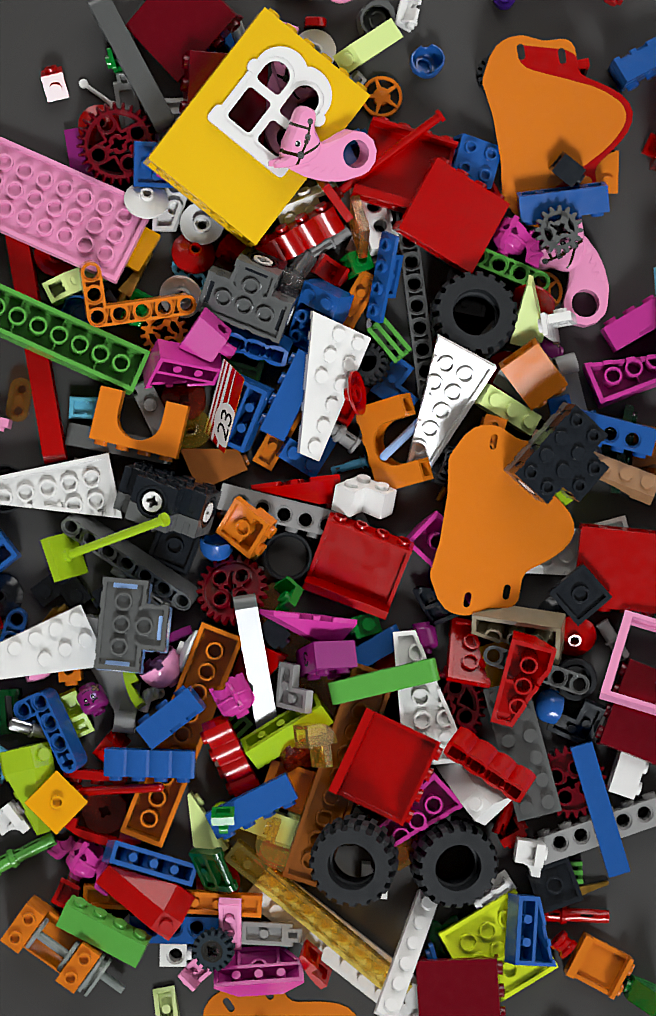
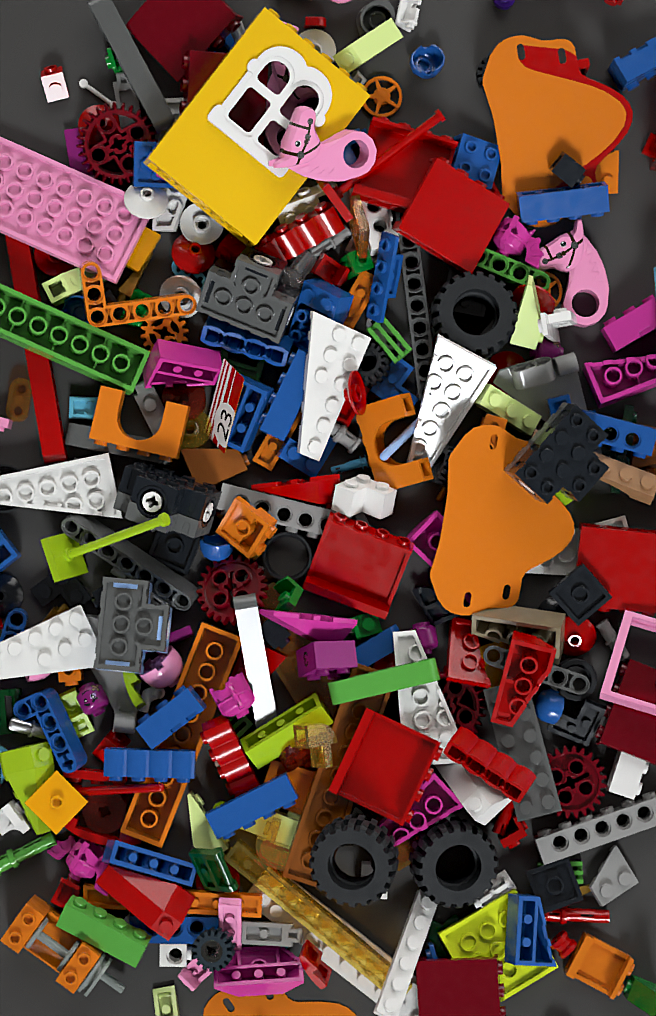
(184, 649): white dish -> none
(208, 337): dark pink torso -> none
(223, 818): green tile -> none
(289, 693): light grey plate -> none
(531, 853): white brick -> none
(533, 374): orange panel -> none
(571, 235): dark grey gear -> none
(600, 809): blue tile -> none
(612, 878): none -> light grey wing

